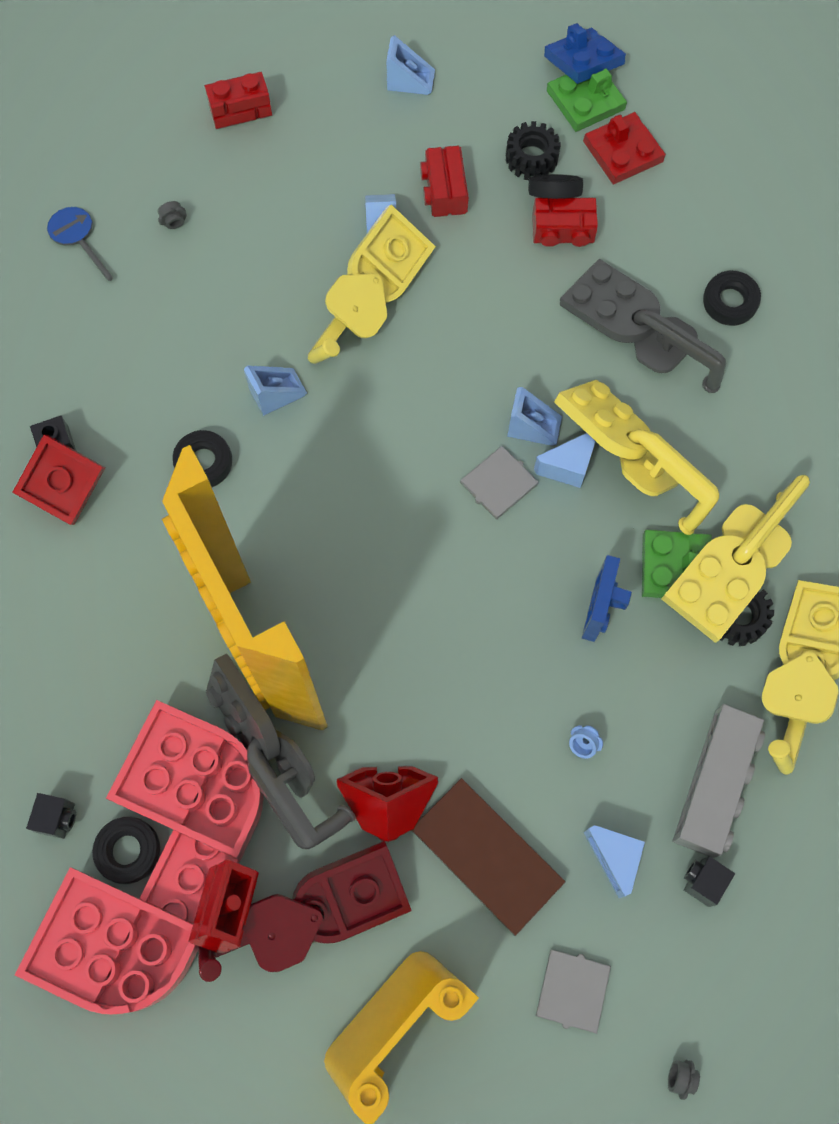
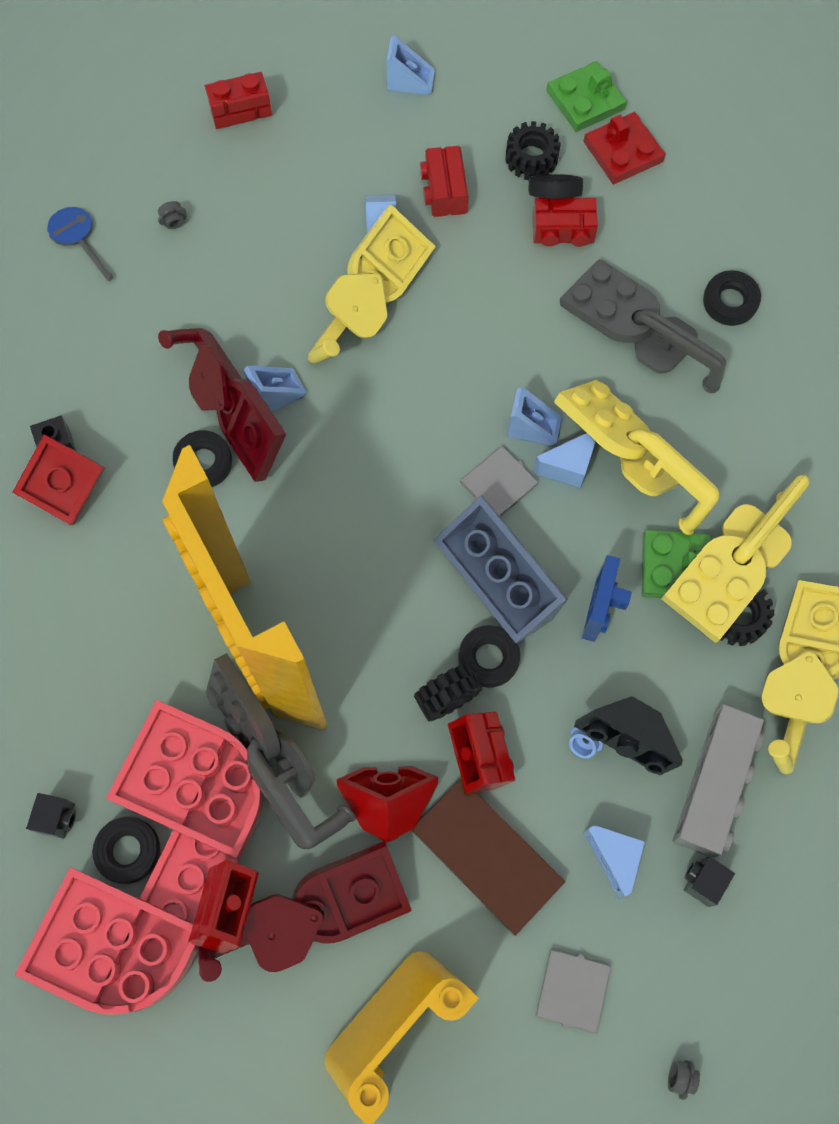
(239, 407): none -> dark red plate
(447, 692): none -> black tyre
(481, 752): none -> red brick
(496, 636): none -> black tyre
(501, 570): none -> sand blue slope
(584, 53): blue hinge -> none
(634, 733): none -> black slope

